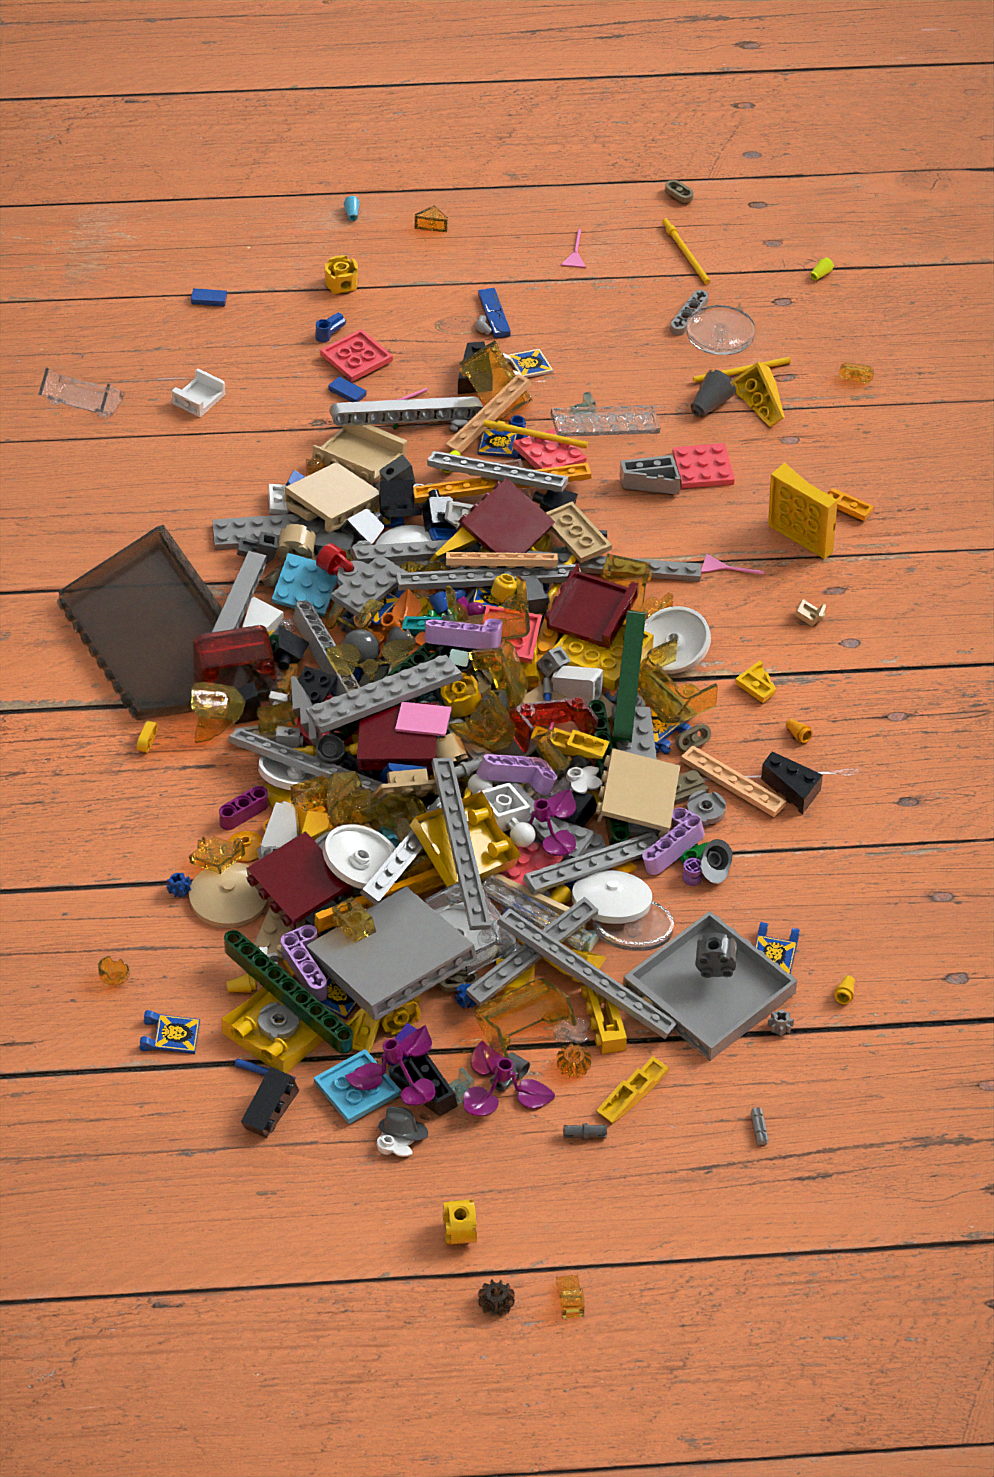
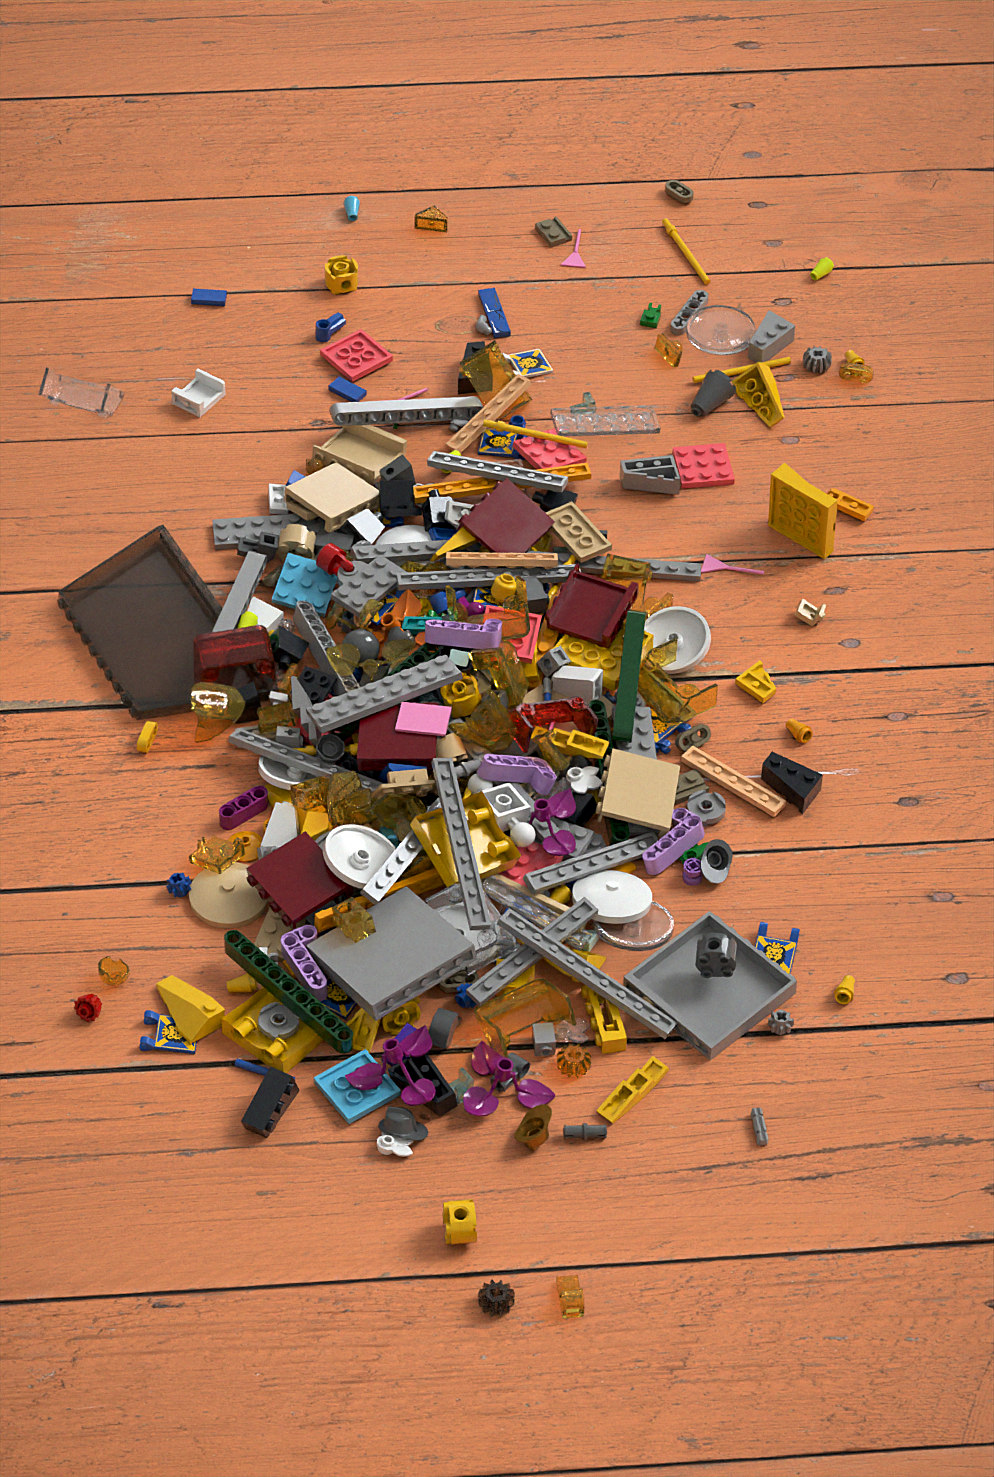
(88, 1007): none -> red piece
(191, 1009): none -> yellow wedge
(247, 619): none -> neon yellow cone
(443, 1027): none -> dark grey brick
(534, 1127): none -> pearl gold piece
(543, 1039): none -> light grey brick
(553, 232): none -> dark tan plate
(651, 317): none -> green plate
(669, 350): none -> clear yellow tile
(770, 338): none -> light grey wedge
(817, 359): none -> light grey gear
(852, 357): none -> yellow cone

